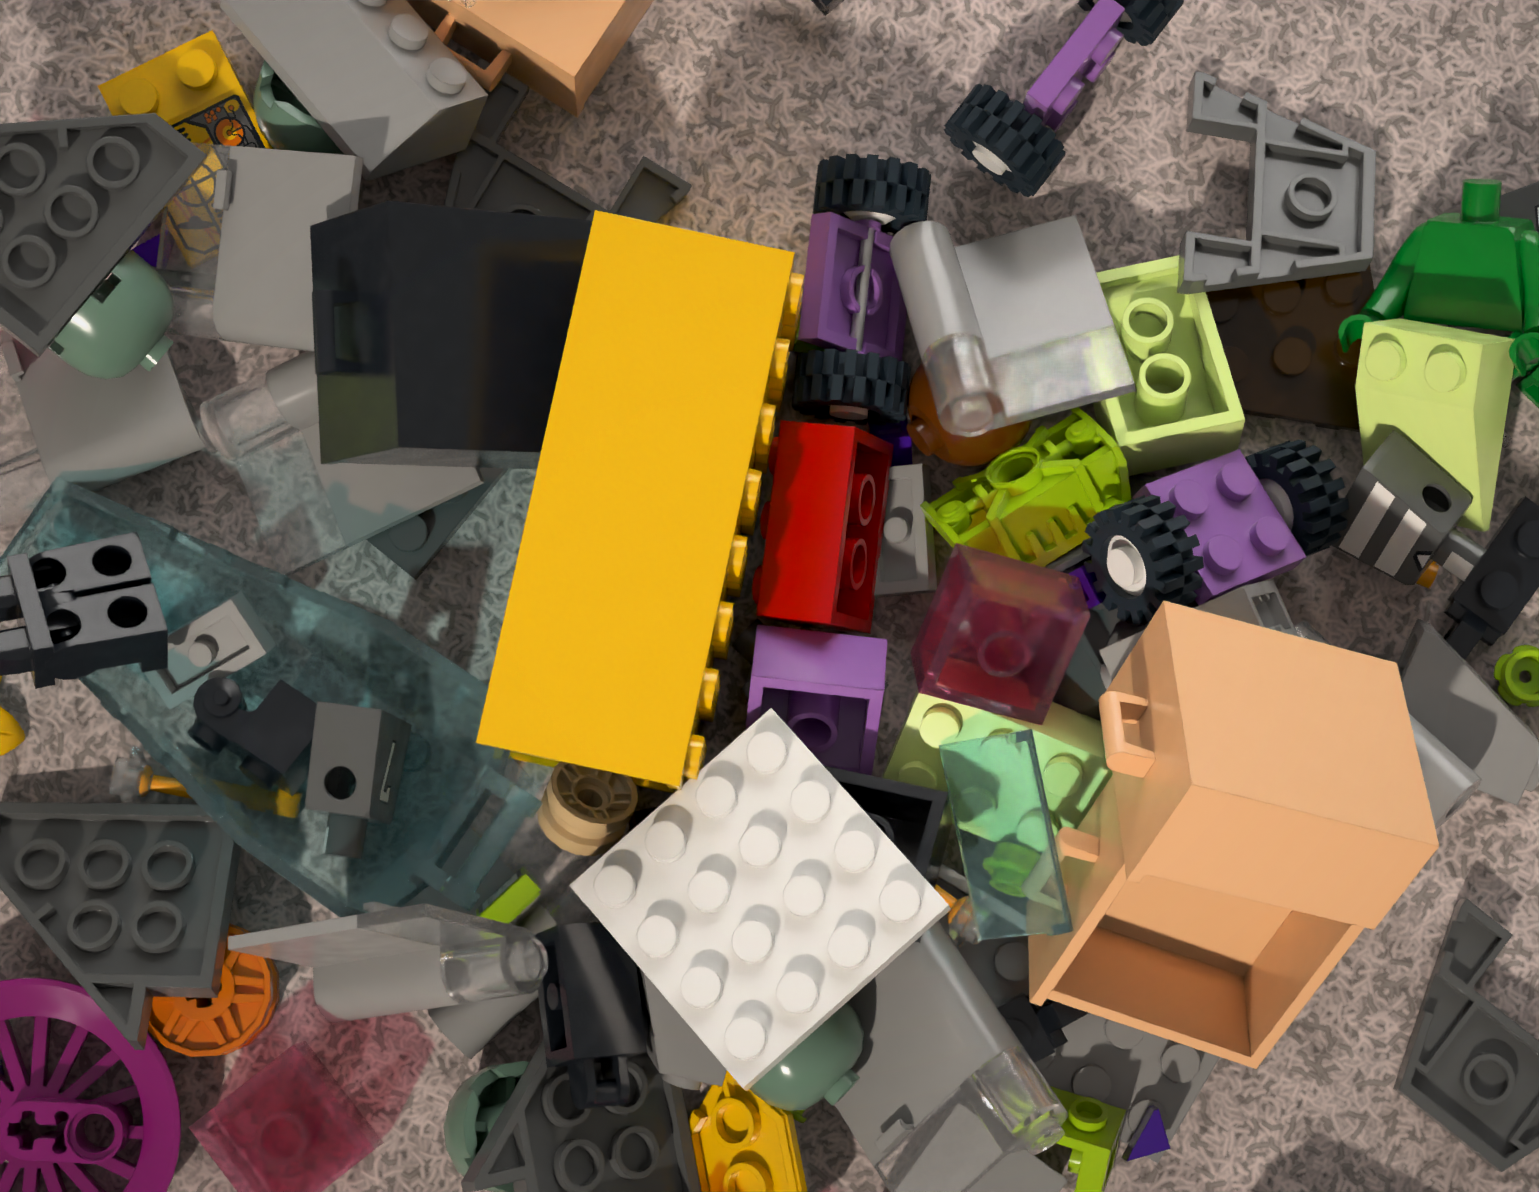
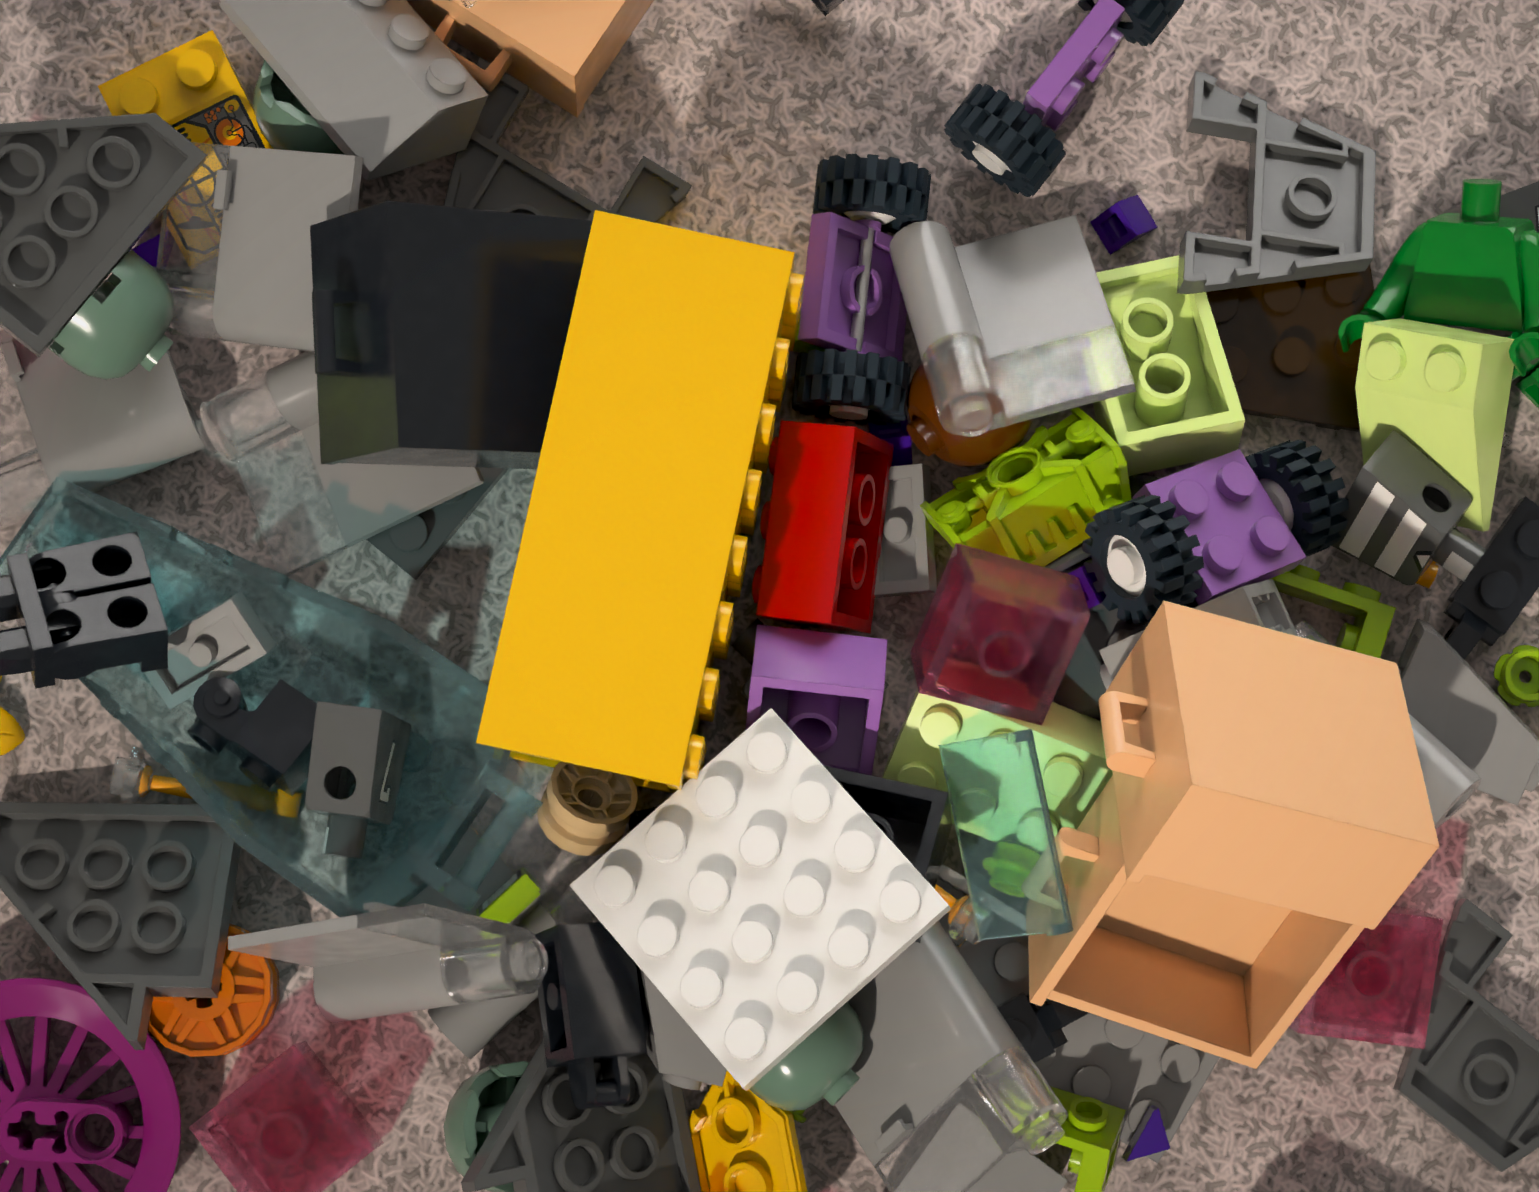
(1123, 223): none -> dark purple piece
(1362, 602): none -> lime bracket
(1380, 984): none -> clear pink brick

